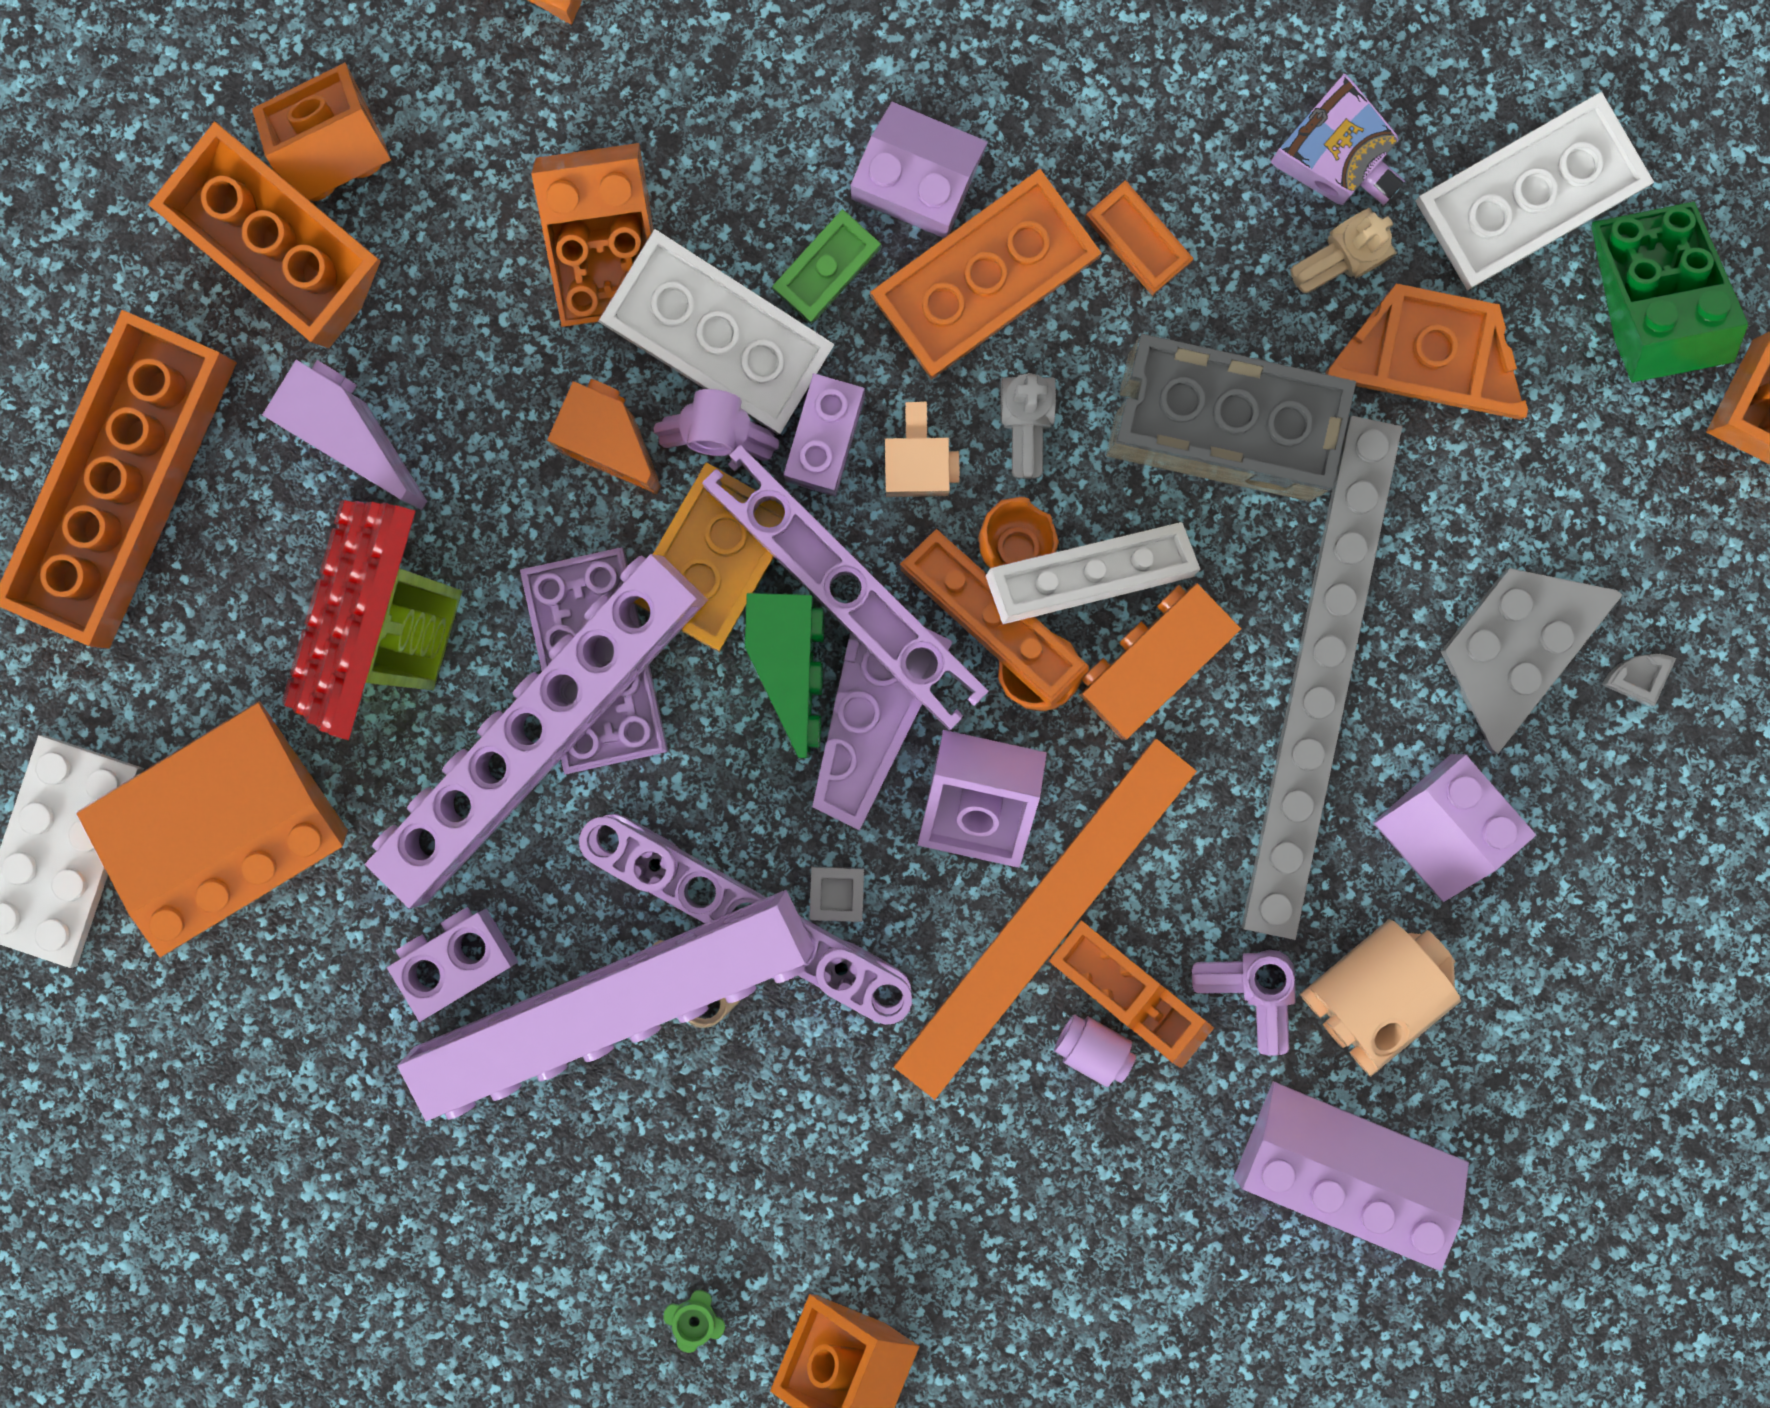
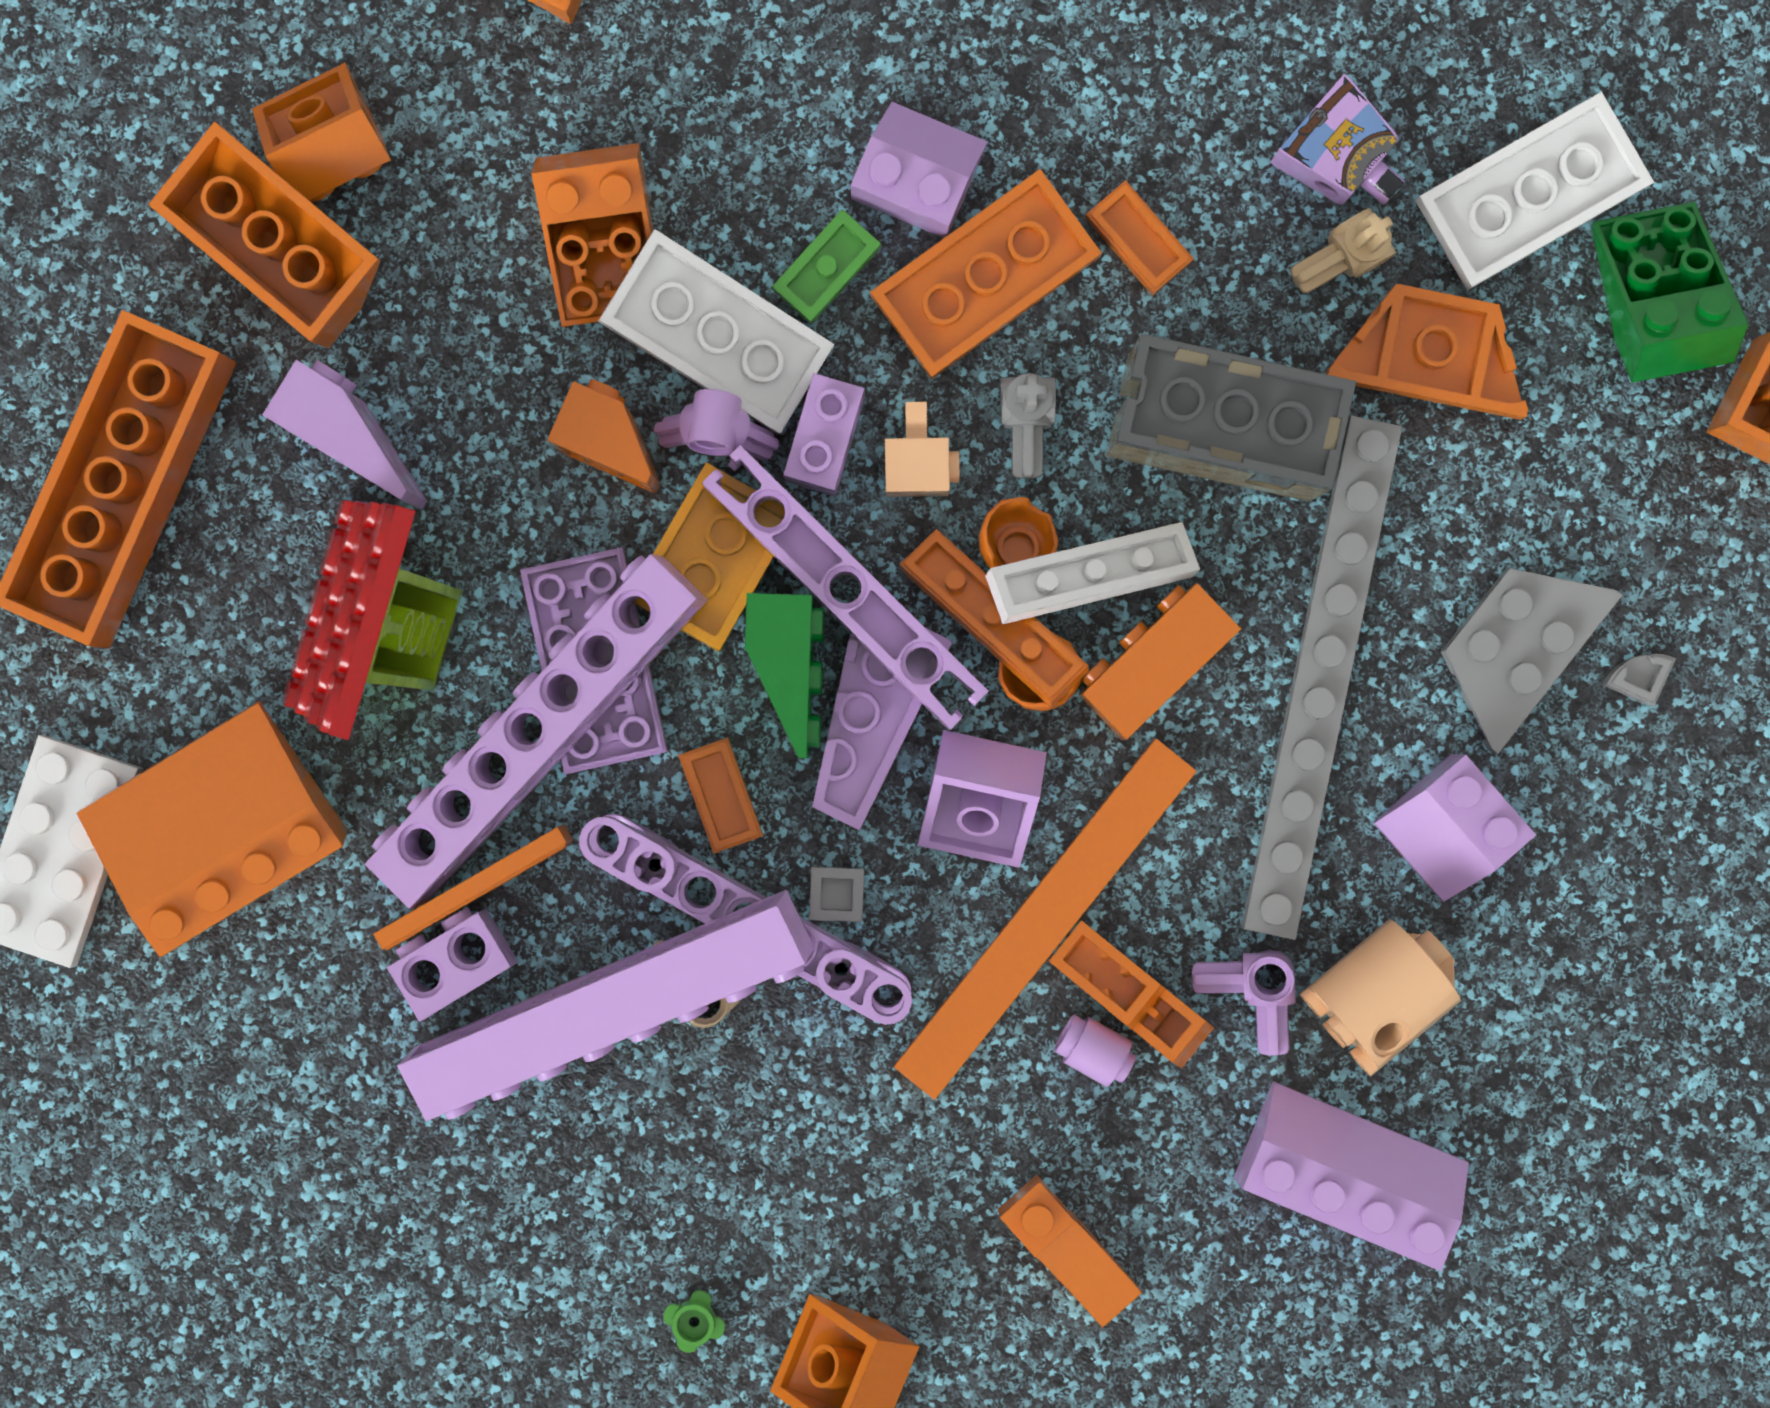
(473, 888): none -> orange tile
(721, 795): none -> orange tile
(1068, 1250): none -> orange slope

